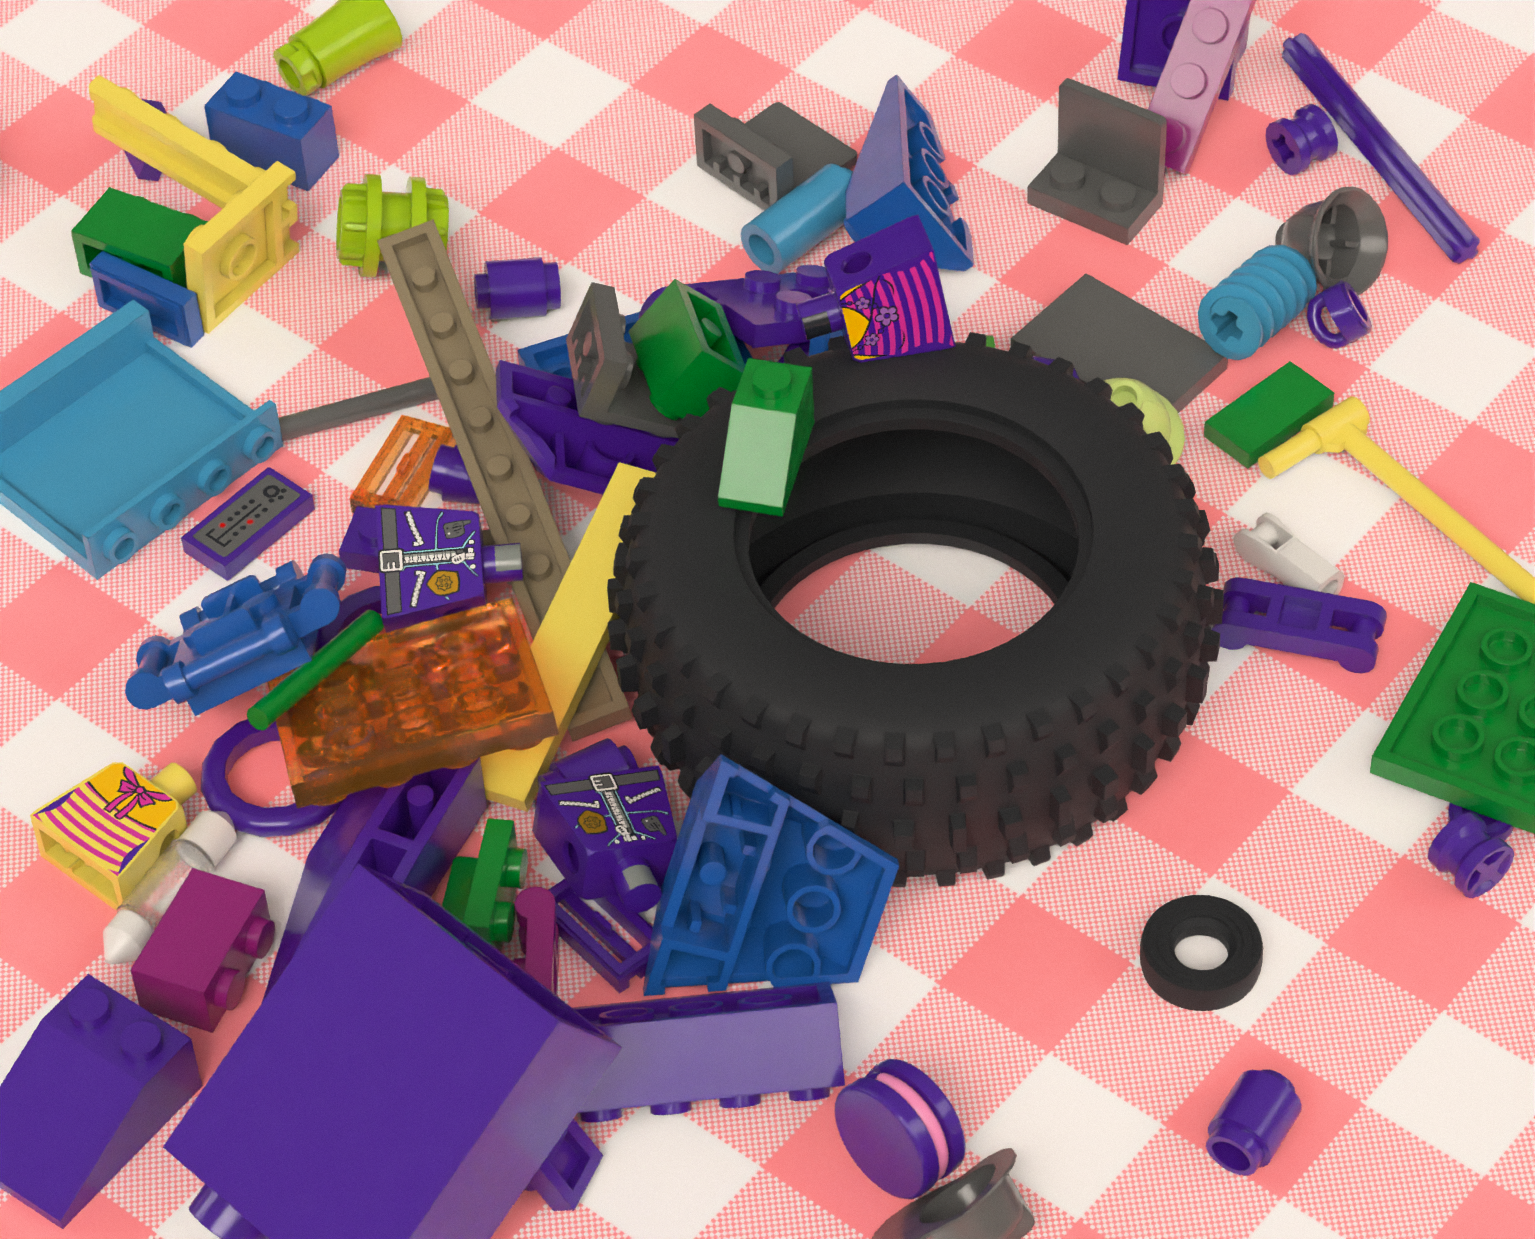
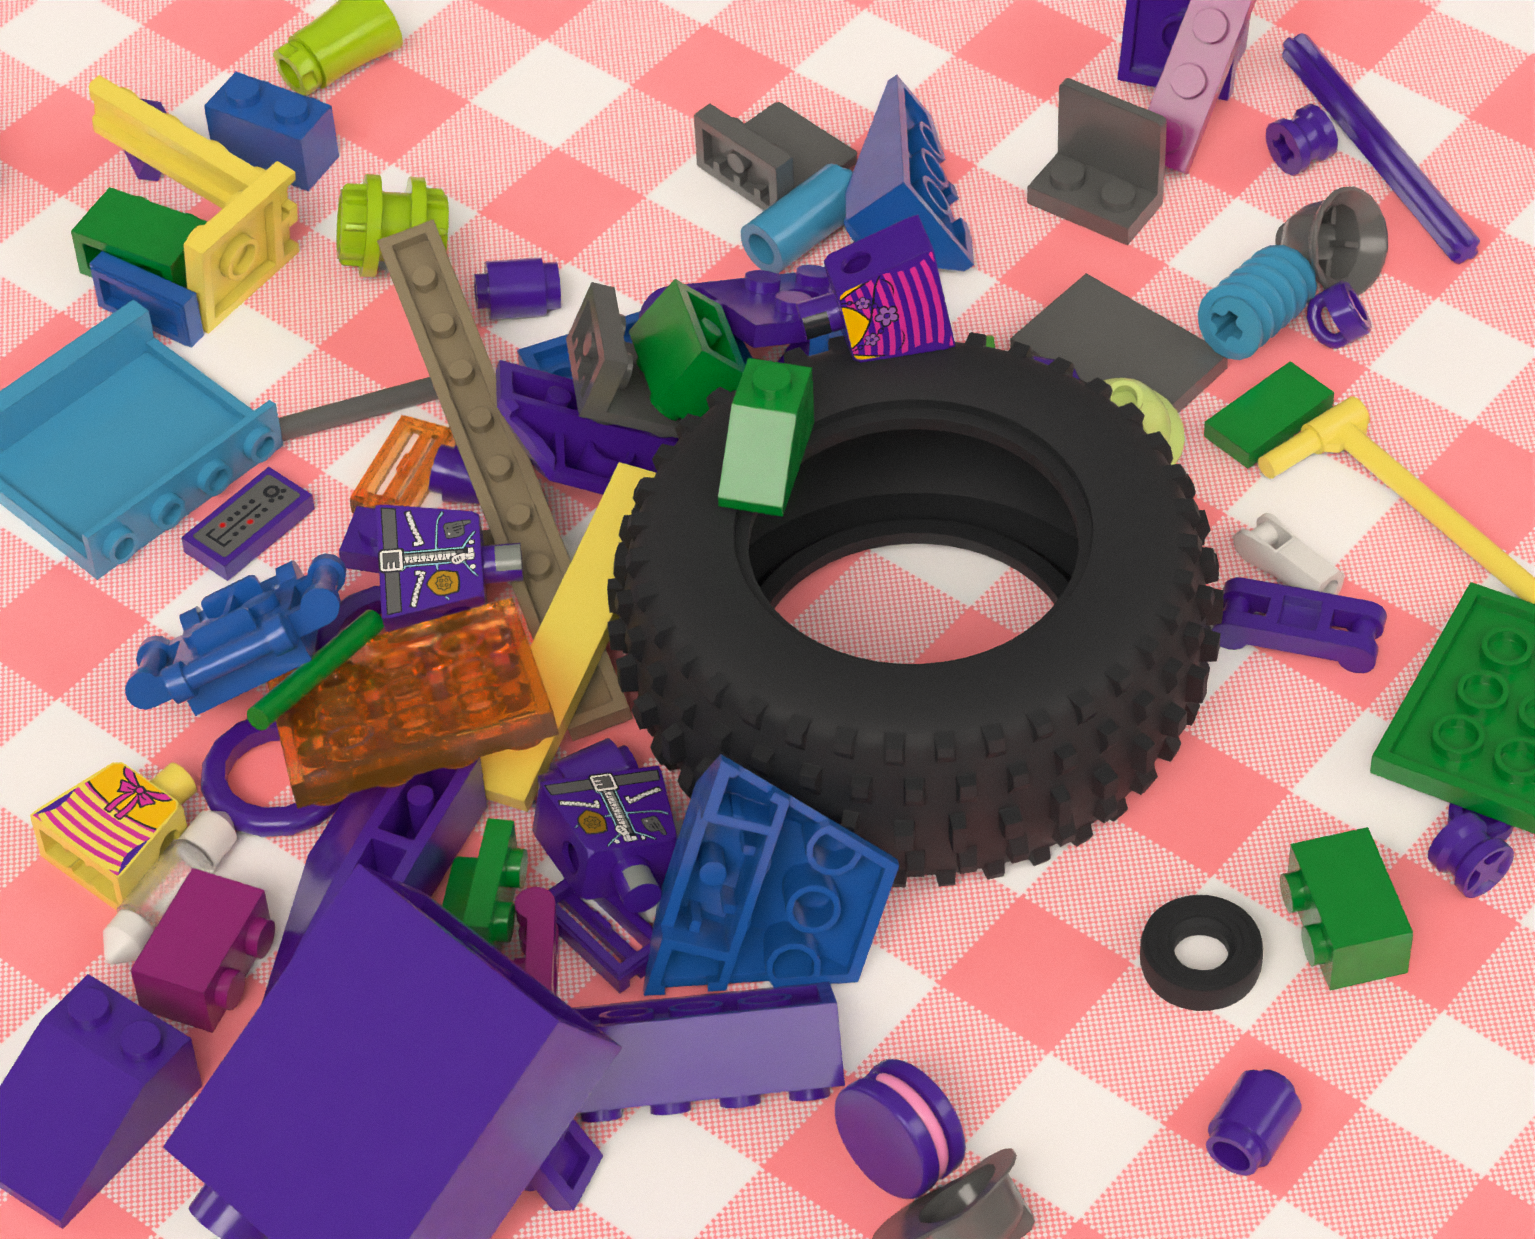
(1347, 909): none -> green brick

